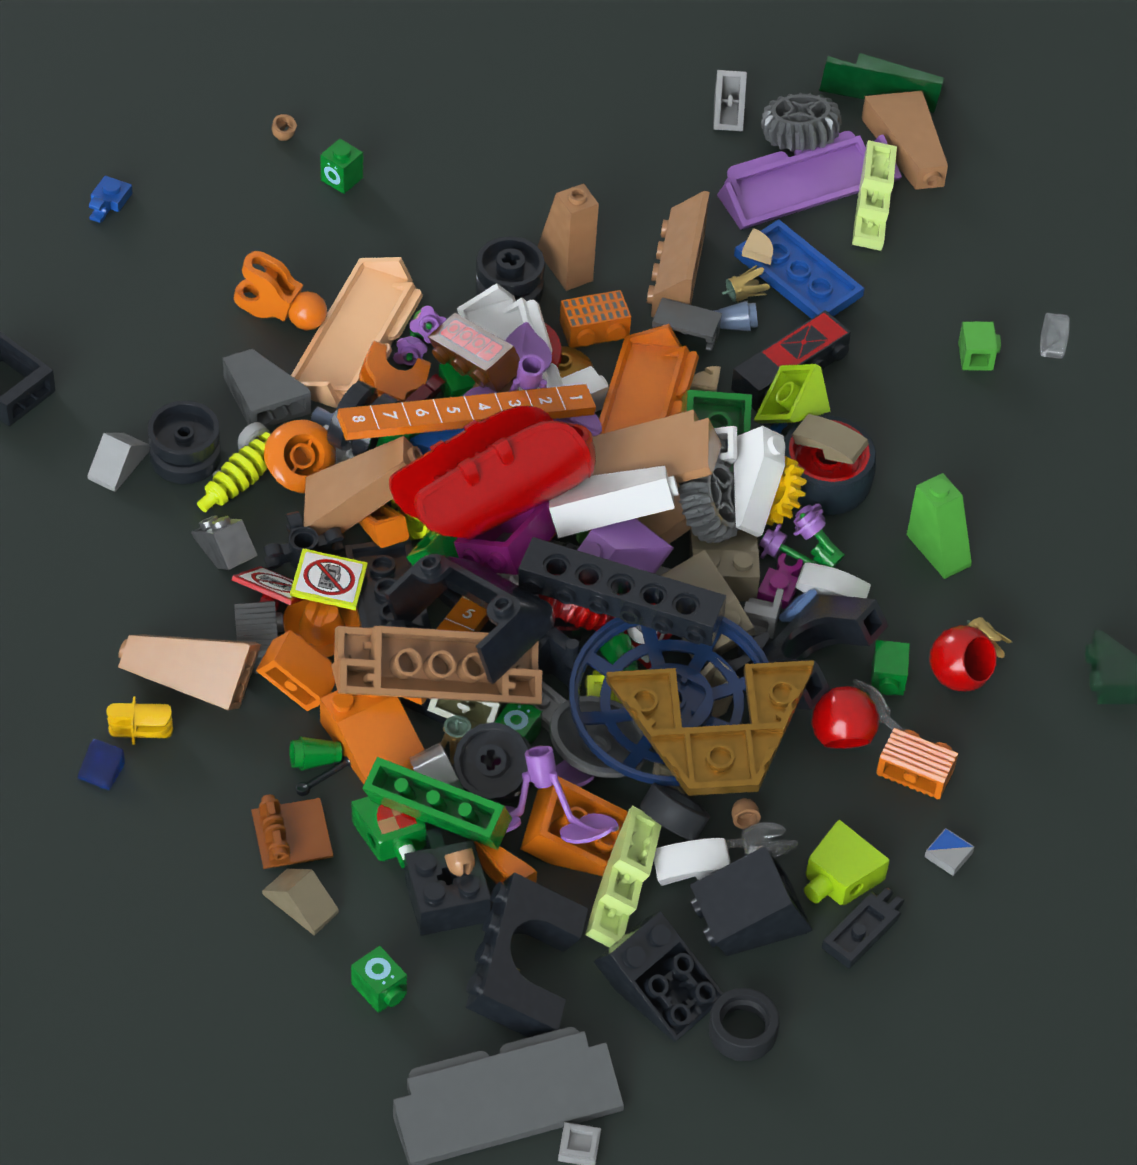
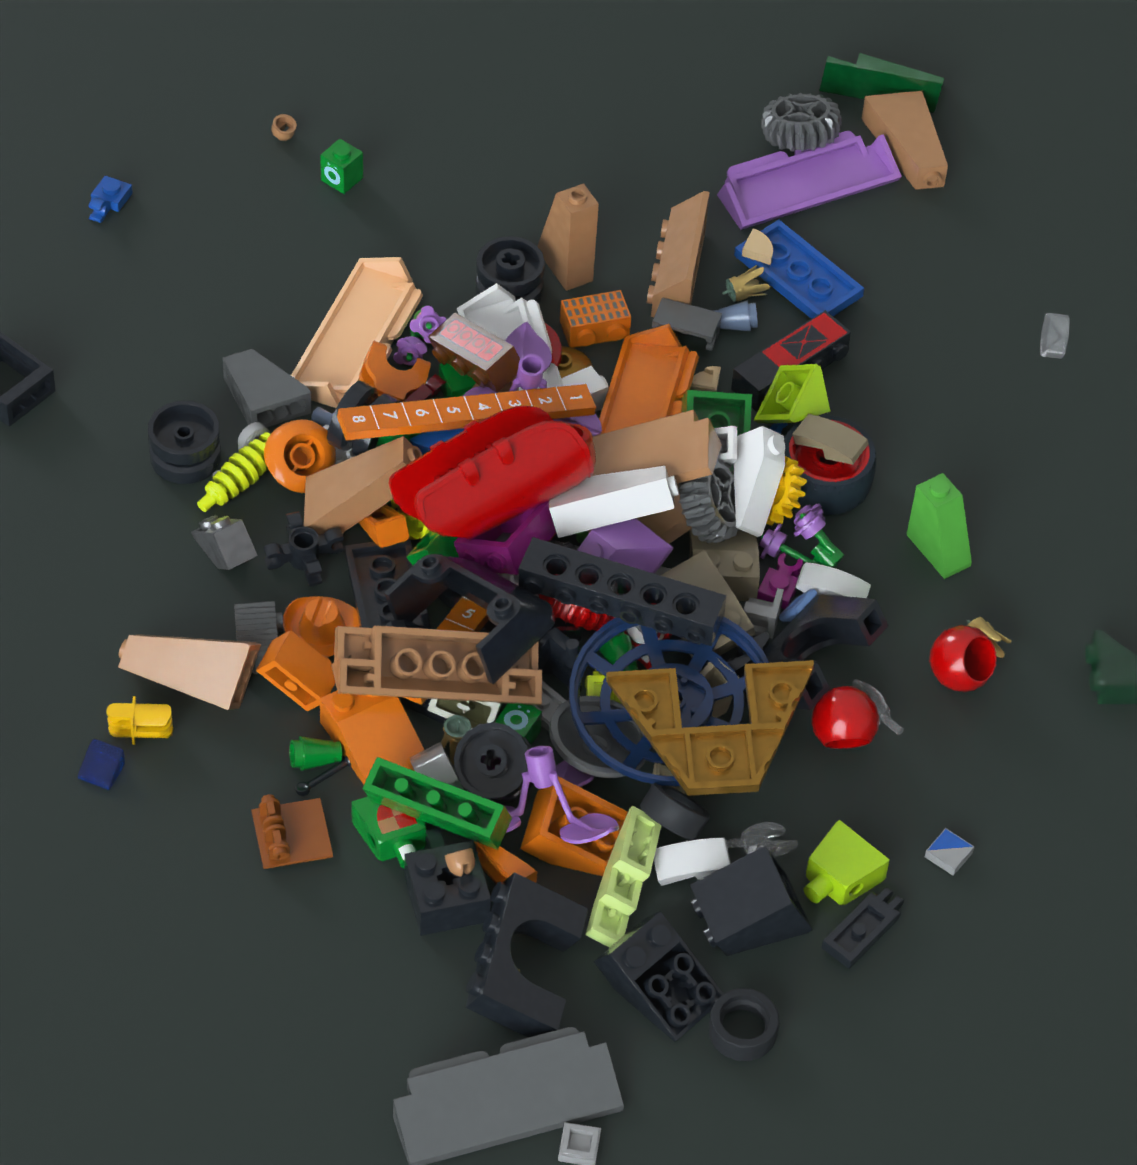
(116, 459): light grey slope -> none
(272, 585): piece -> none
(278, 293): orange piece -> none
(302, 898): dark tan slope -> none
(328, 579): piece -> none
(379, 979): green brick -> none
(729, 100): light grey slope -> none
(745, 813): medium nougat hinge -> none
(874, 195): yellowish green slope -> none
(890, 667): green brick -> none
(917, 762): orange brick -> none
(978, 345): bright green brick -> none

